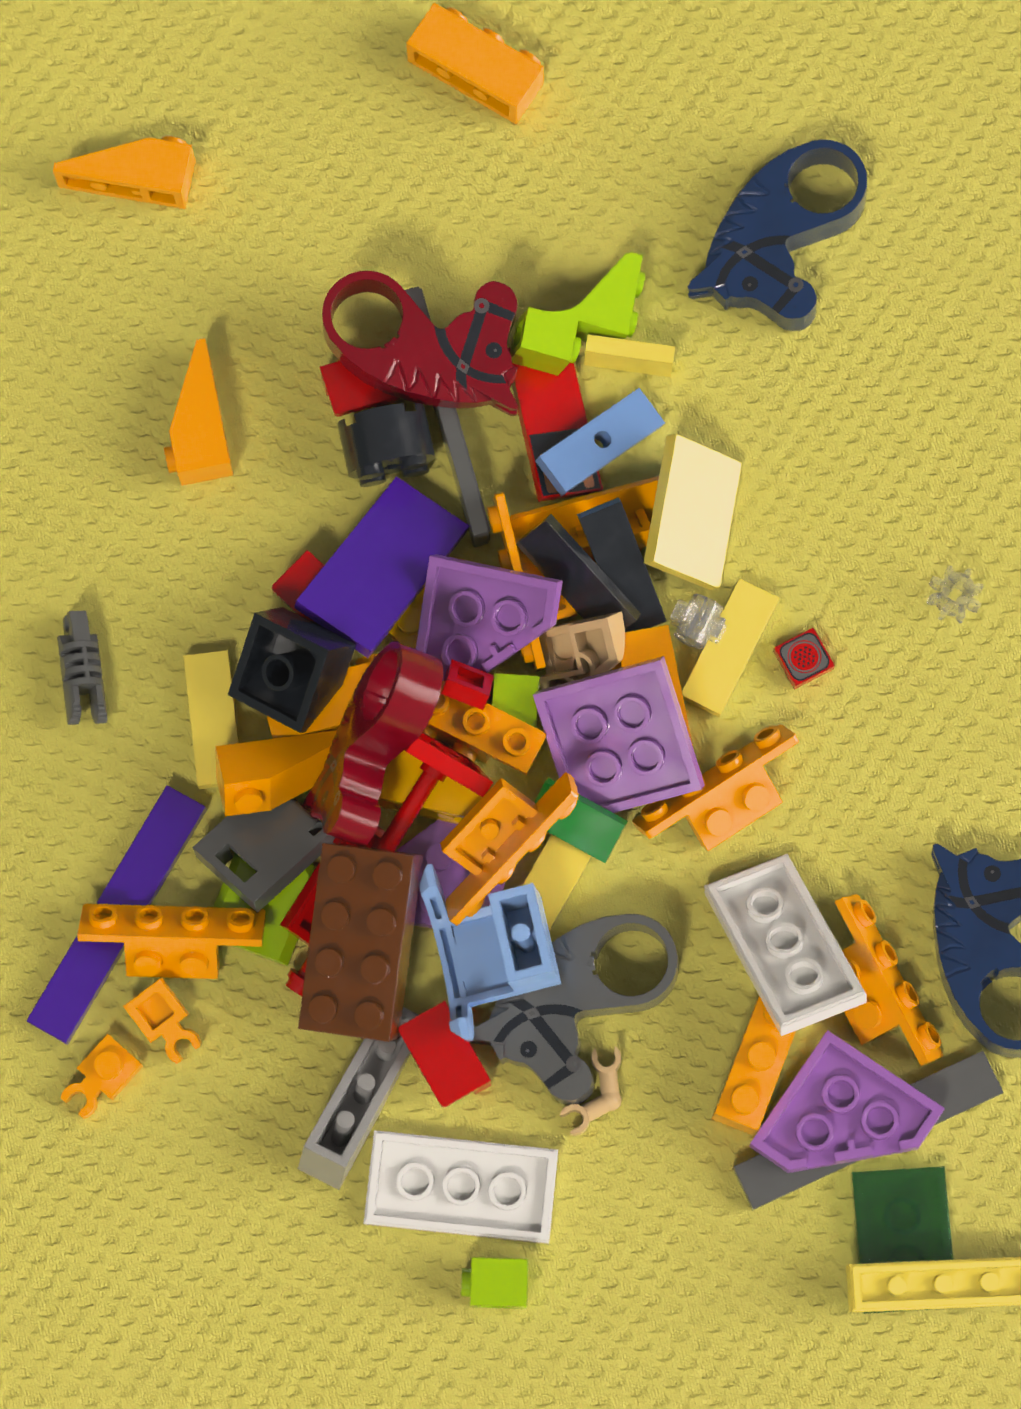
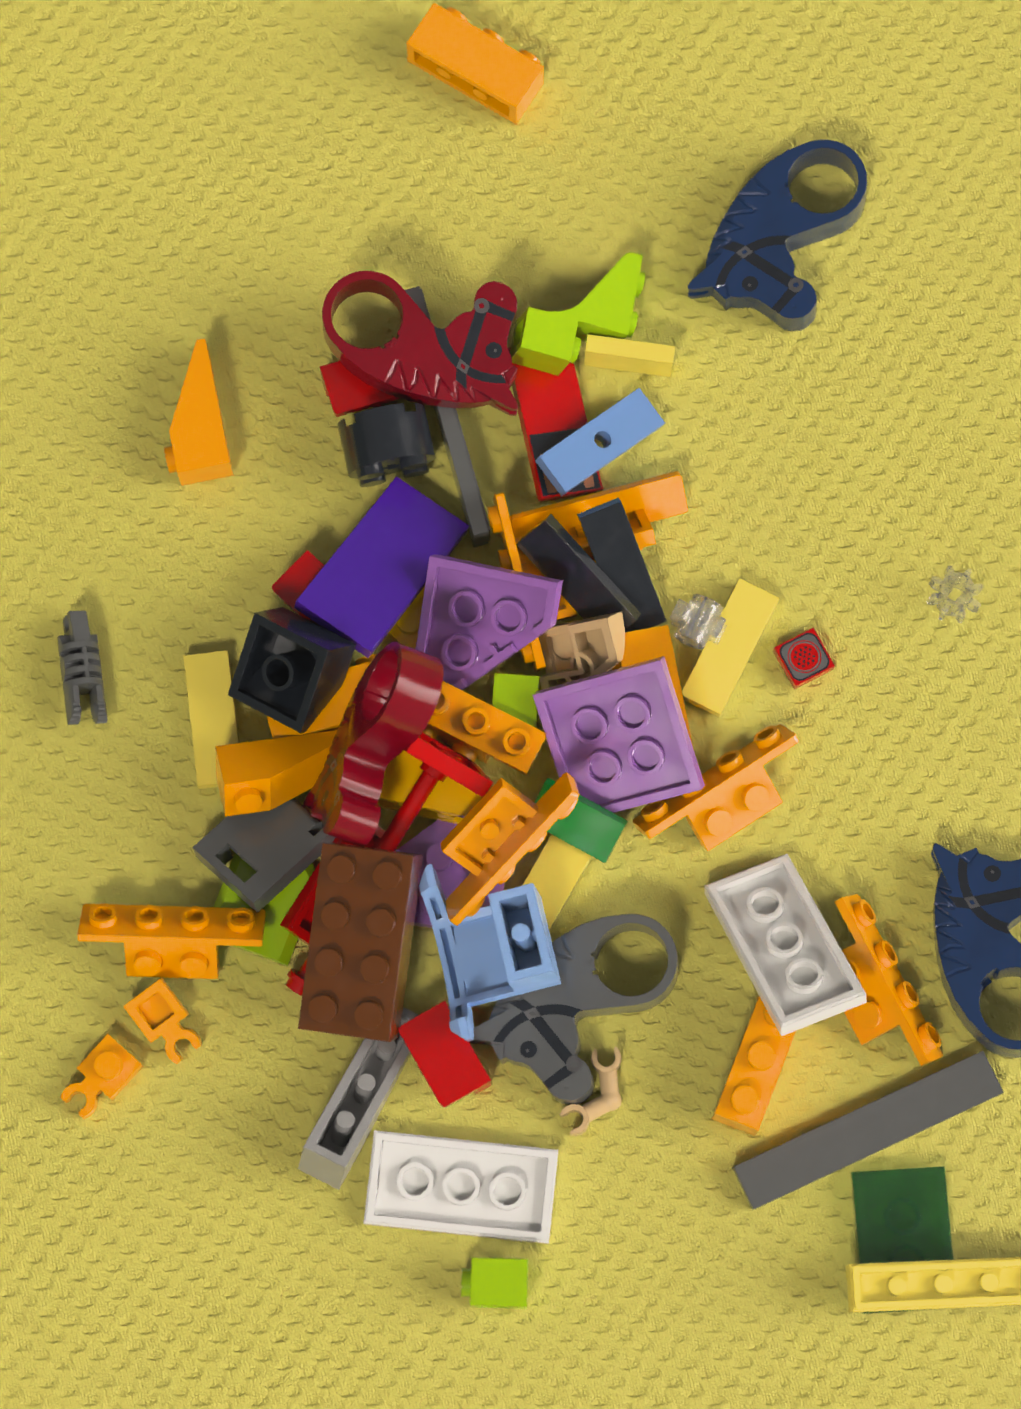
(133, 883): dark purple tile -> none
(137, 171): light orange slope -> none
(467, 684): red tile -> none
(692, 512): light yellow tile -> none
(843, 1112): medium lavender plate -> none

